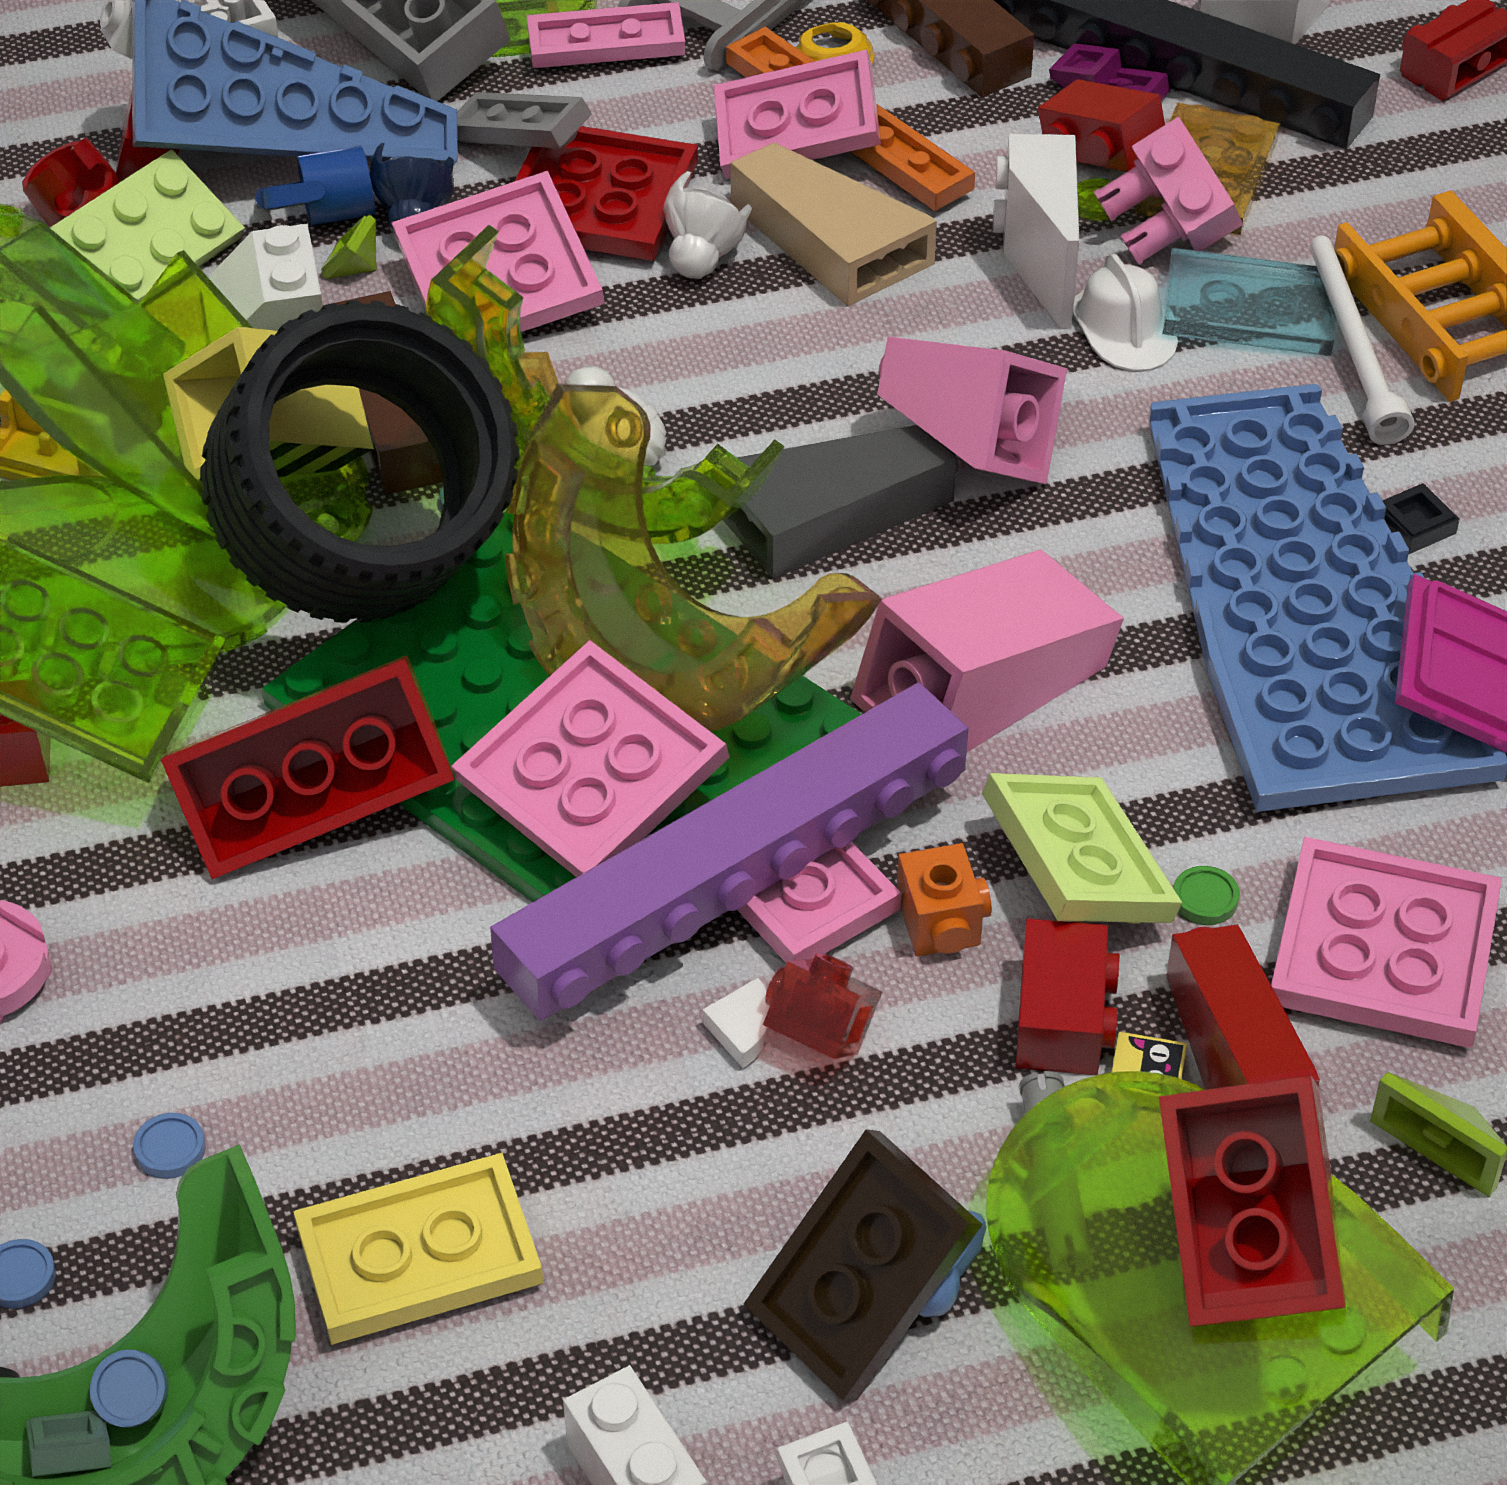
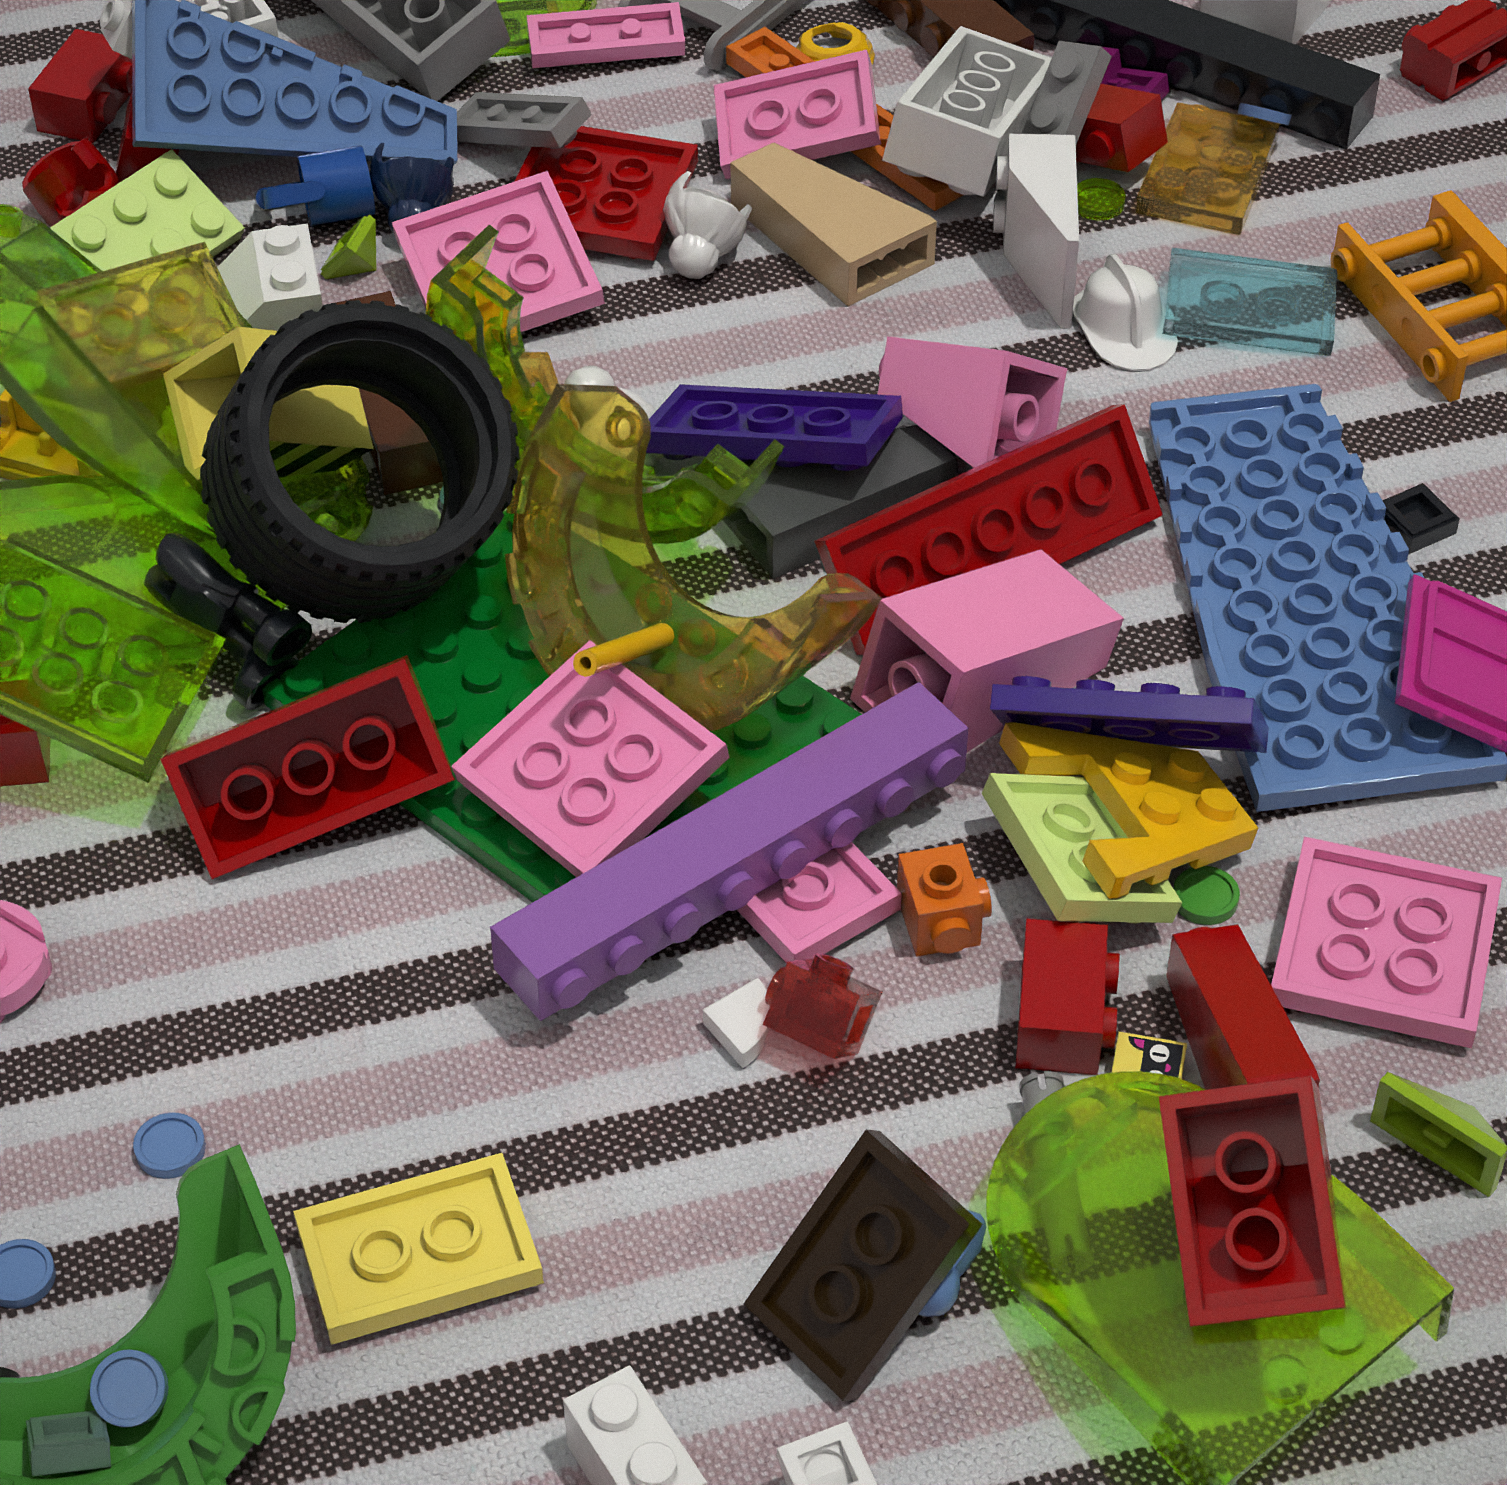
(81, 87): none -> red brick
(145, 313): none -> clear yellow plate
(206, 594): none -> black piece
(623, 649): none -> yellow piece
(745, 421): none -> dark purple plate
(963, 111): none -> white brick
(1046, 495): none -> red plate
(1067, 90): none -> light grey plate
(1153, 716): none -> dark purple plate
(1156, 793): none -> yellow wing
(1193, 196): bright pink brick -> none
(1264, 114): none -> medium blue piece
(1385, 413): white piece -> none

